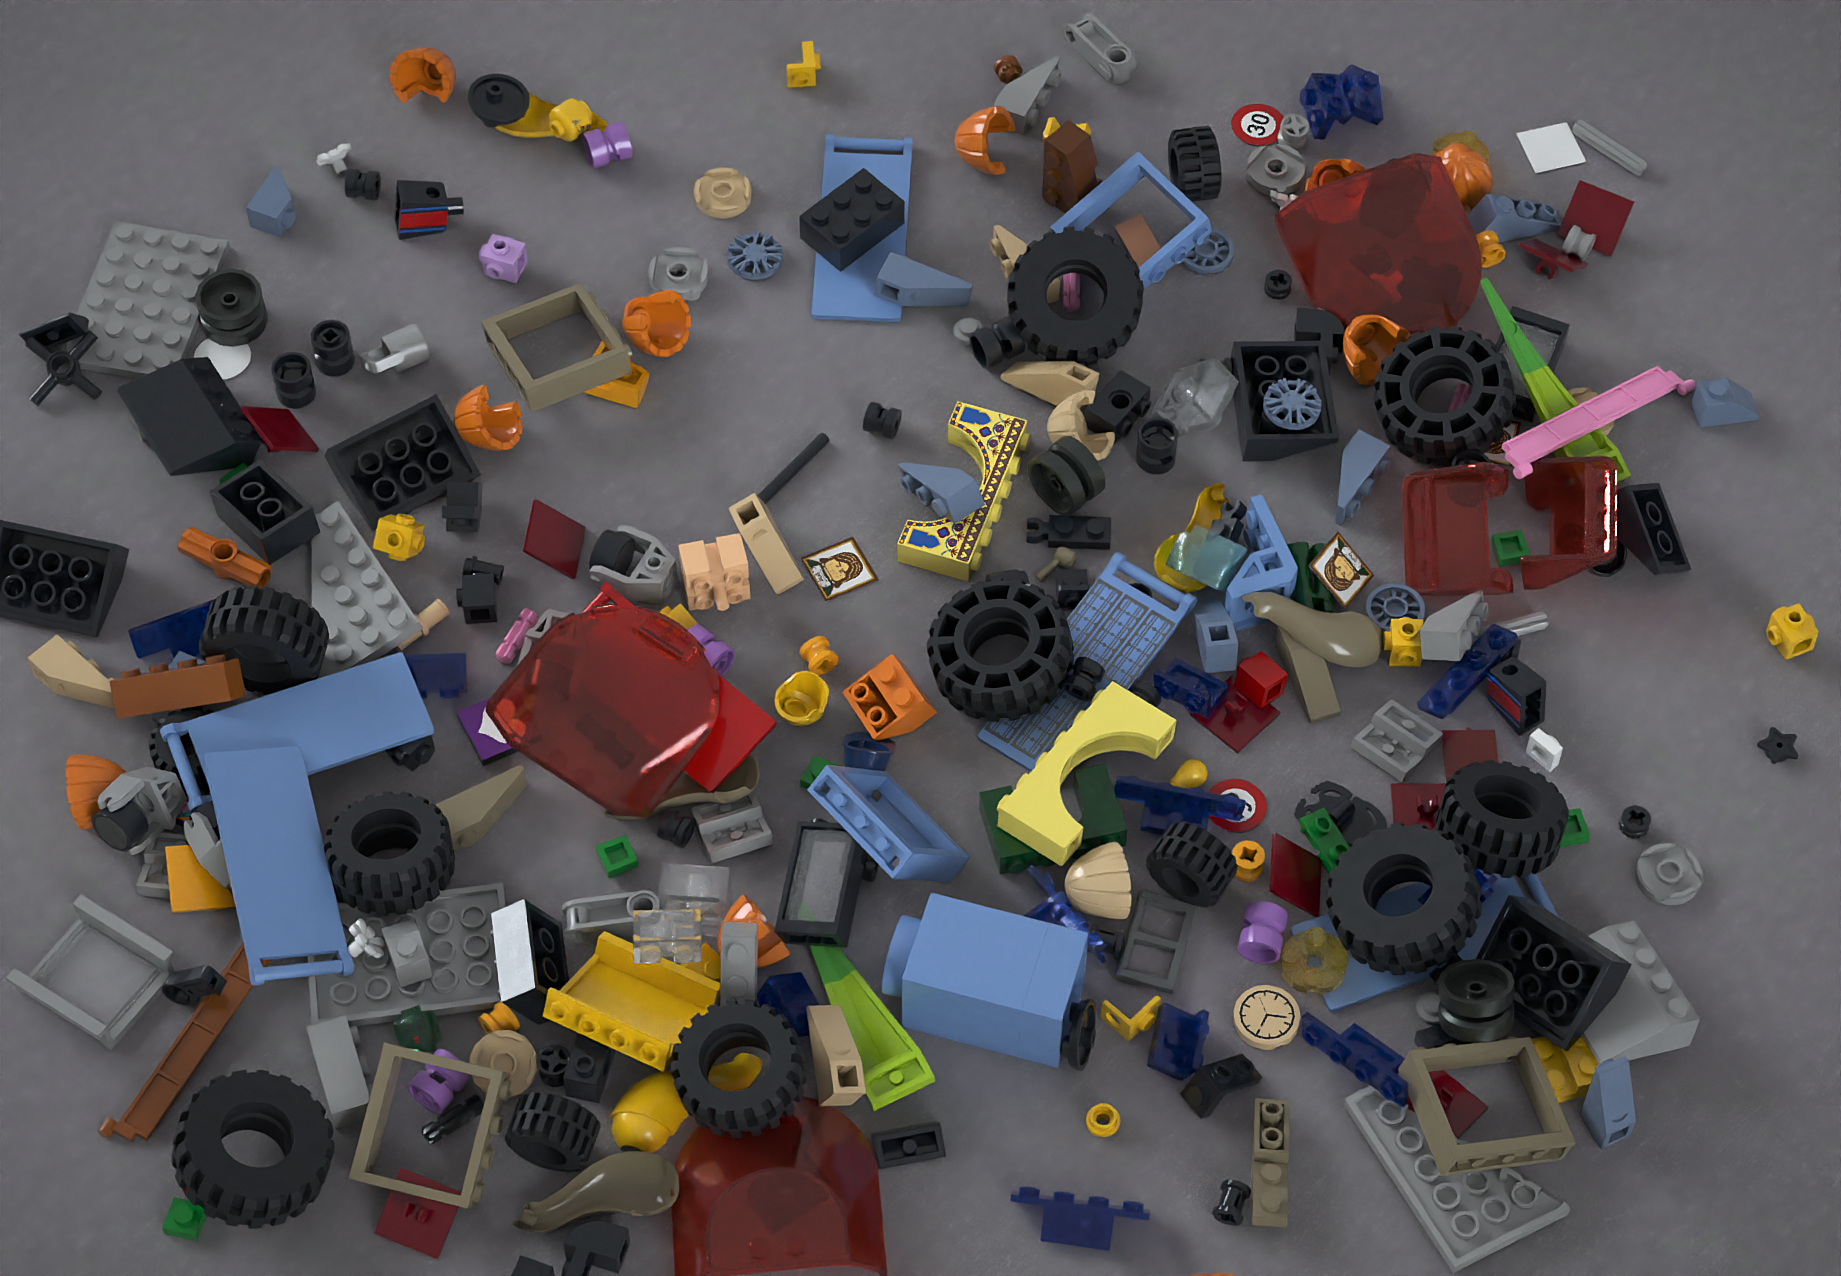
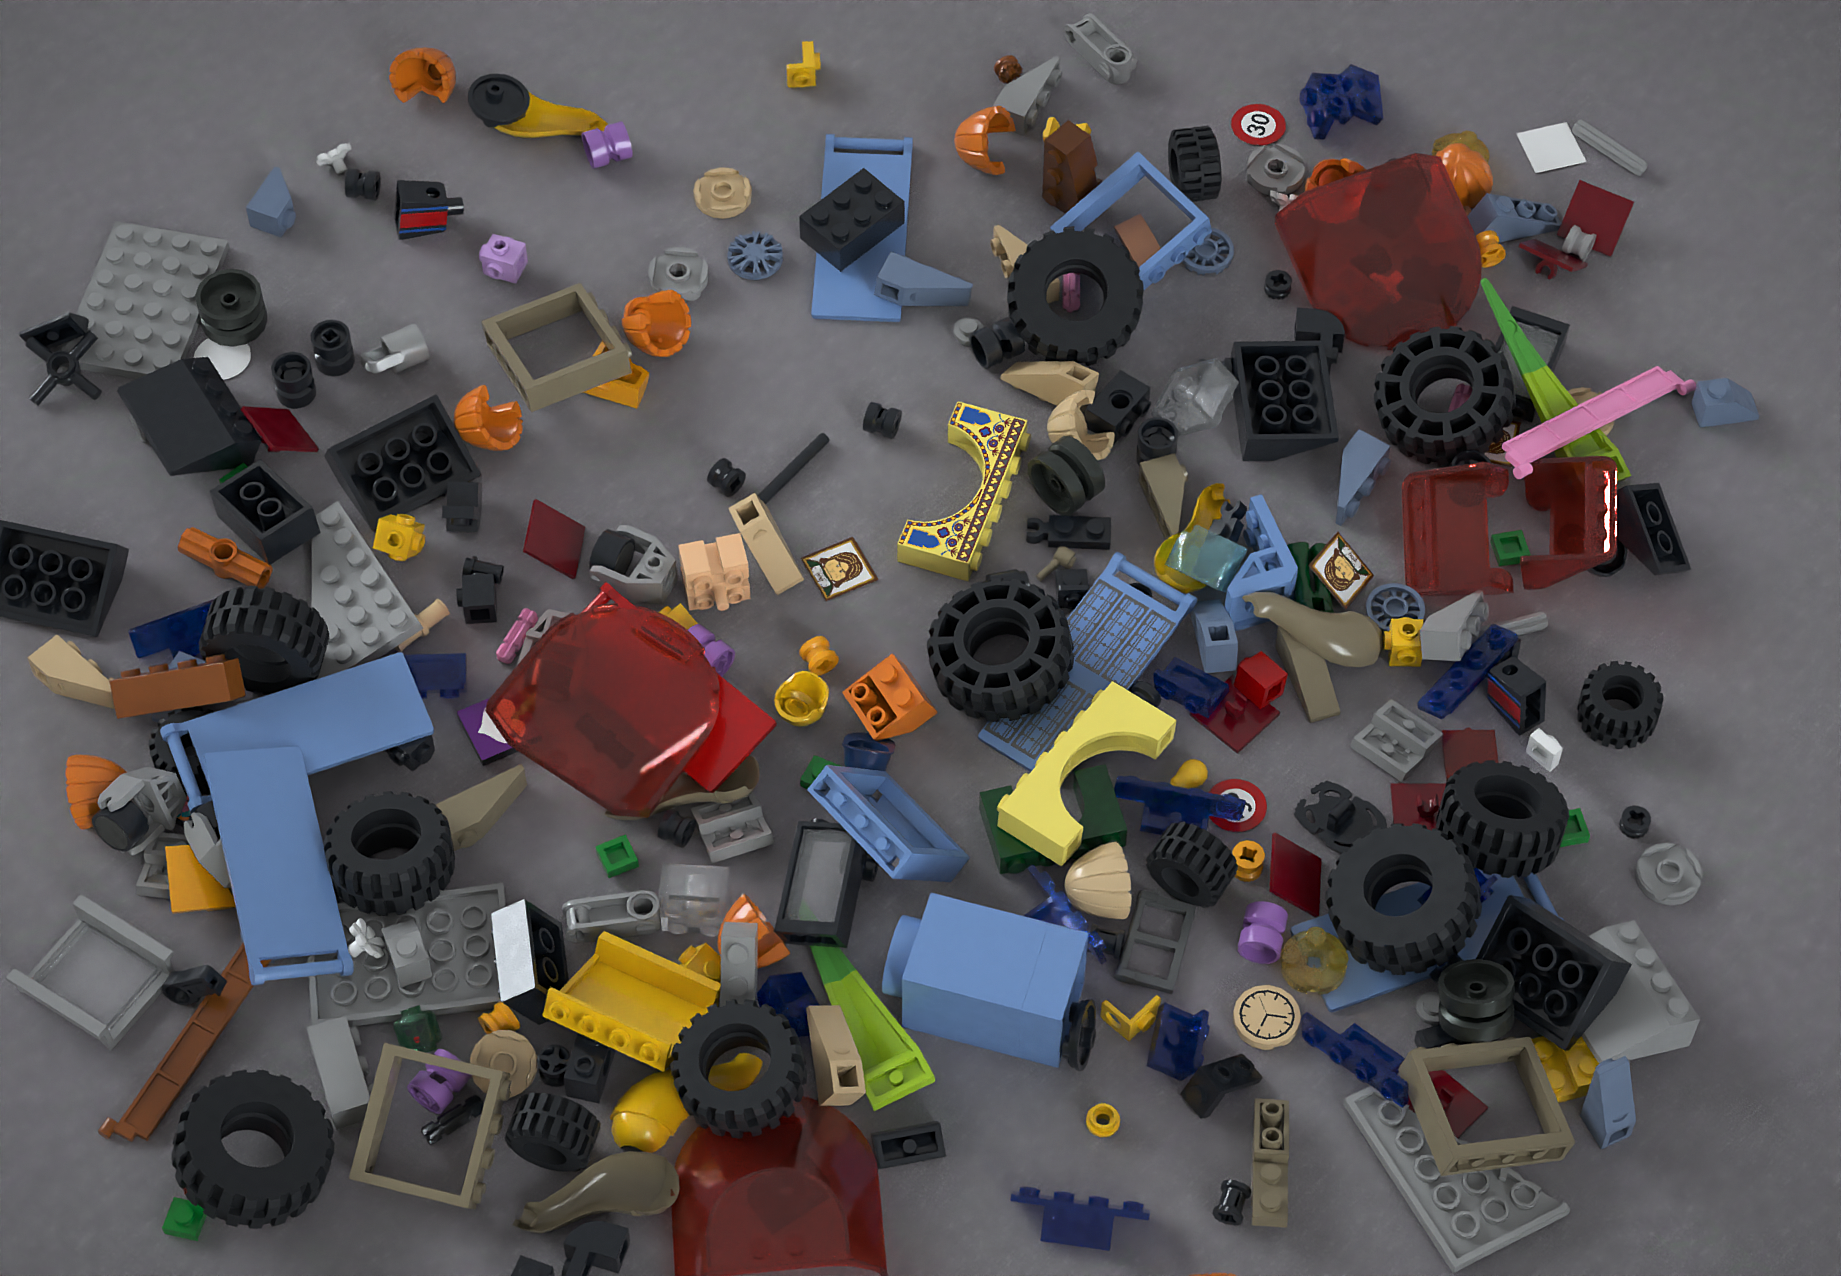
(417, 1220): dark red piece -> none
(570, 119): yellow head -> none
(667, 935): clear brick -> none
(726, 477): none -> black wheel
(945, 489): sand blue slope -> none
(1084, 678): black wheel -> none
(1163, 487): none -> dark tan slope
(1292, 404): sand blue wheel -> none
(1293, 131): light grey wheel -> none
(1324, 836): green hinge -> none
(1368, 343): orange hair -> none
(1623, 684): none -> black tyre
(1775, 753): black plate -> none
(1792, 631): yellow brick -> none

